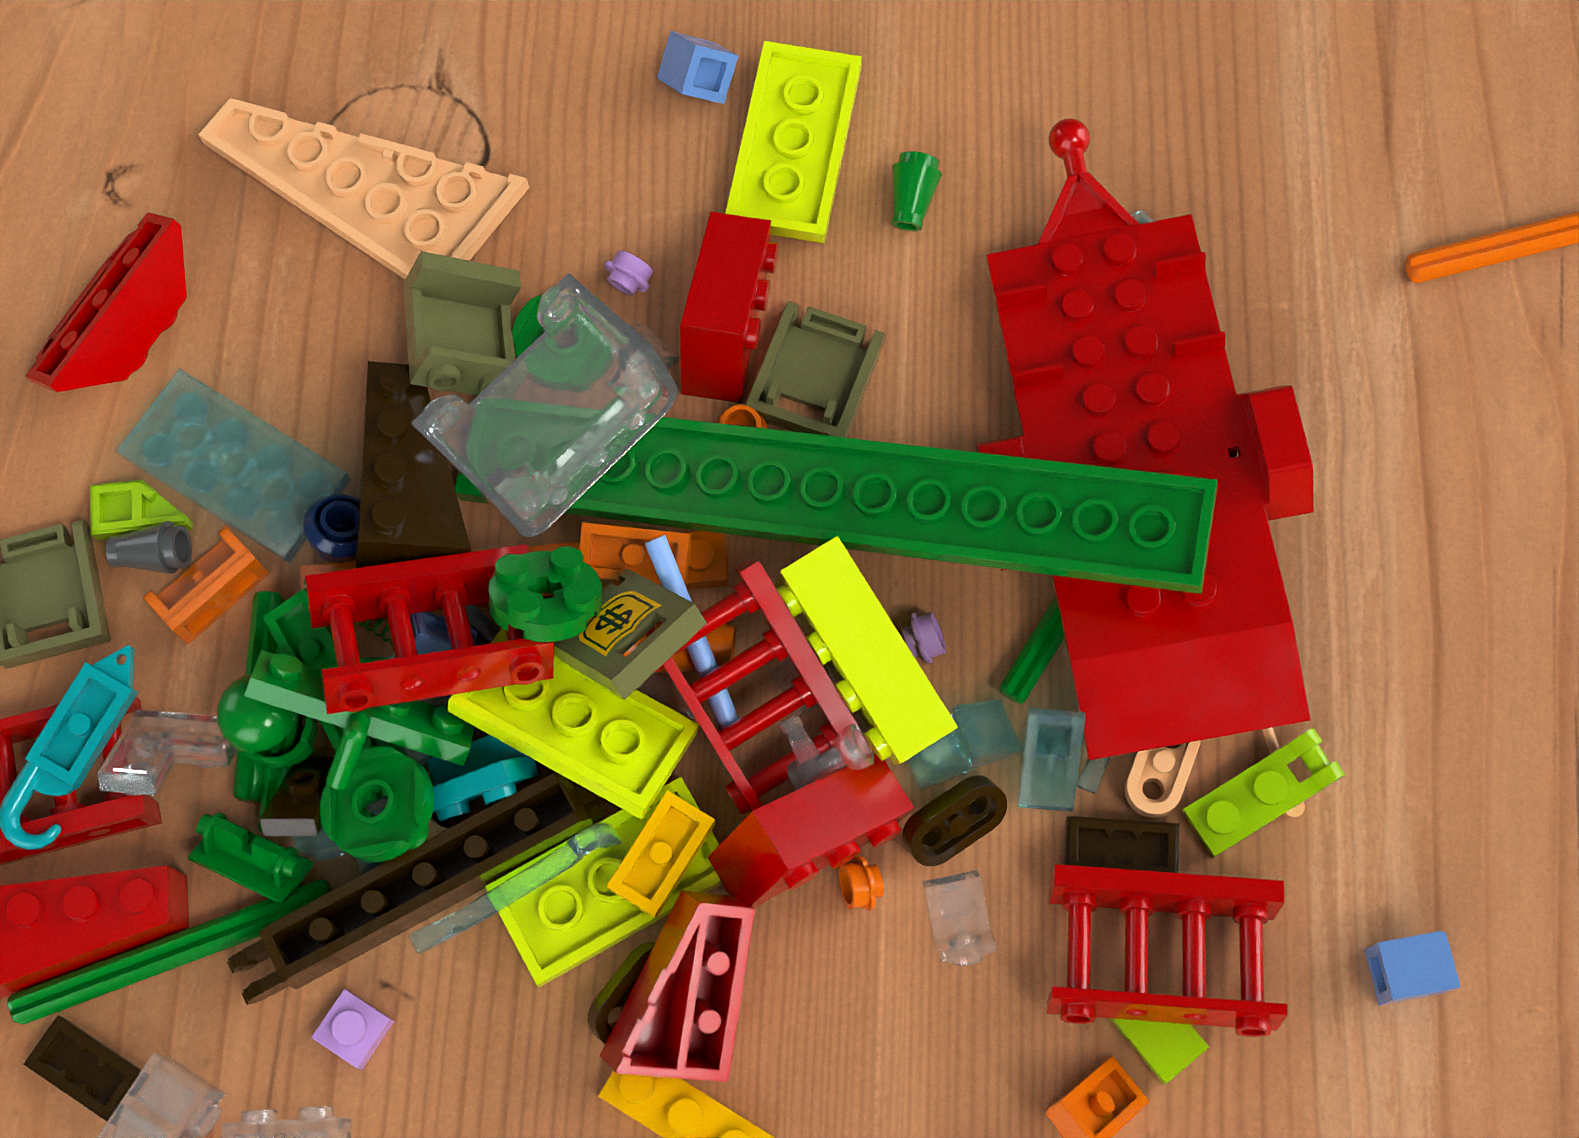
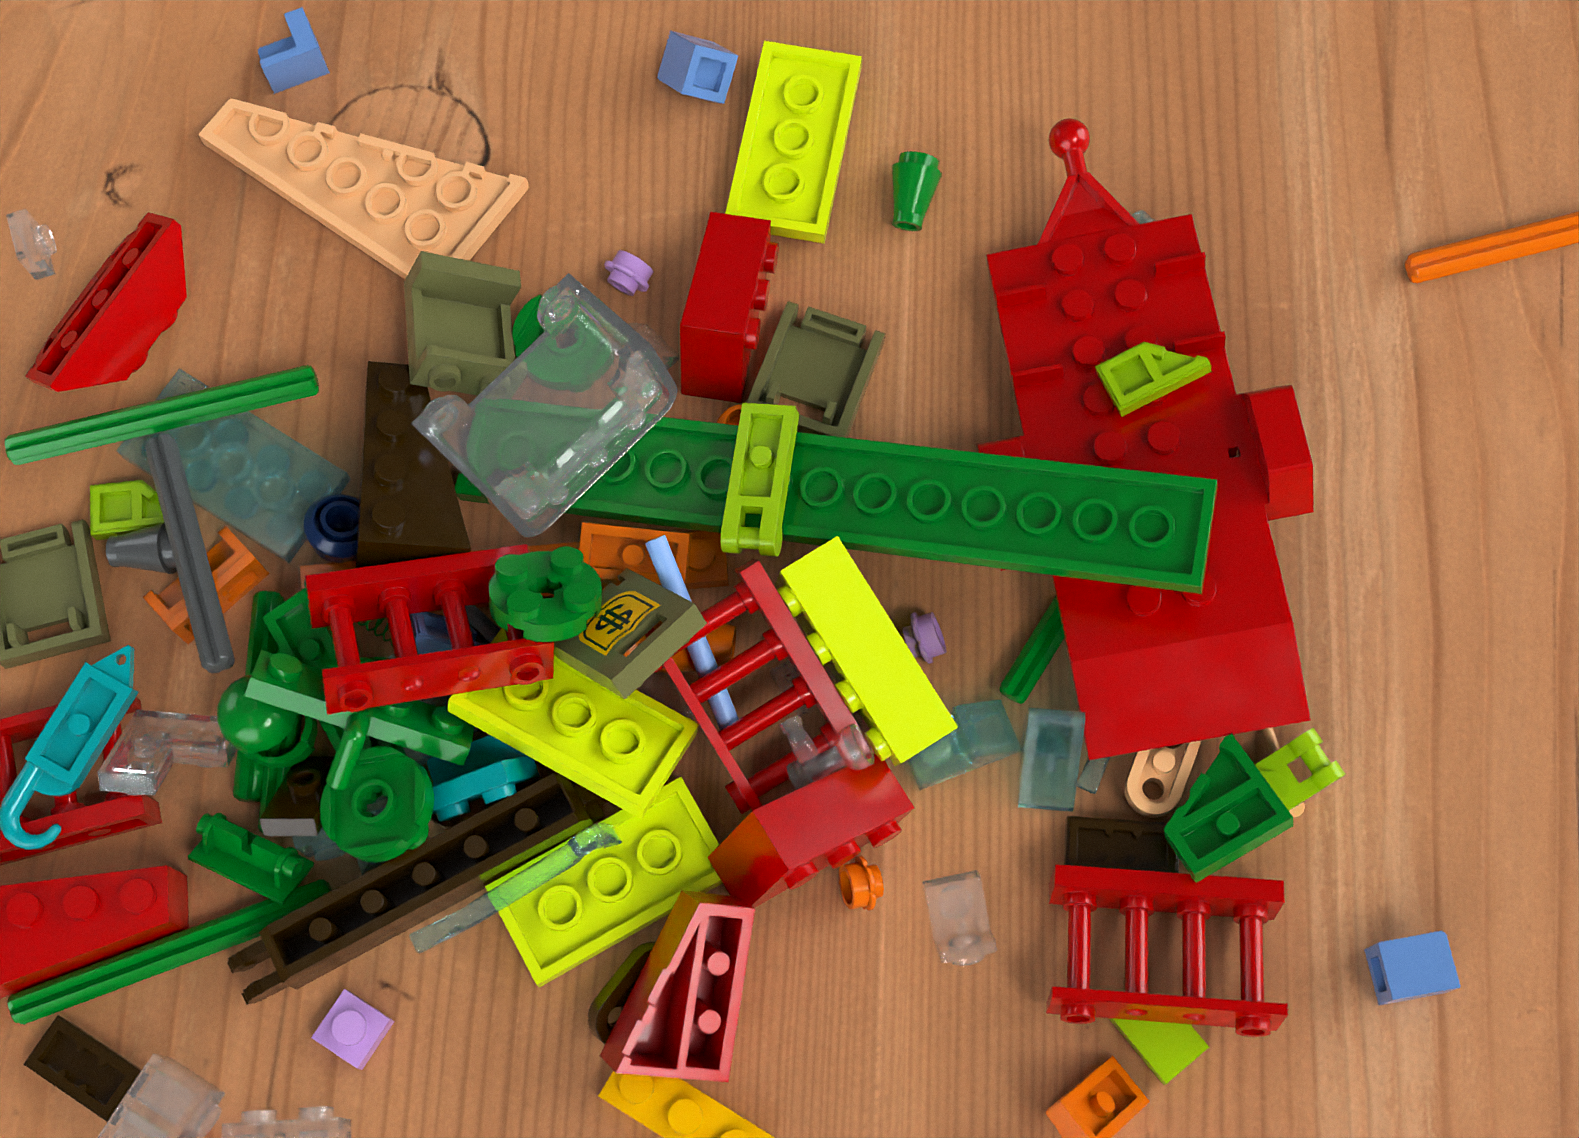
(32, 243): none -> clear plate
(161, 415): none -> green axle
(189, 554): none -> dark grey axle
(295, 57): none -> medium blue panel
(661, 854): yellow plate -> none
(759, 478): none -> lime plate
(954, 822): dark brown plate -> none
(1147, 374): none -> lime tile
(1226, 814): none -> green wing

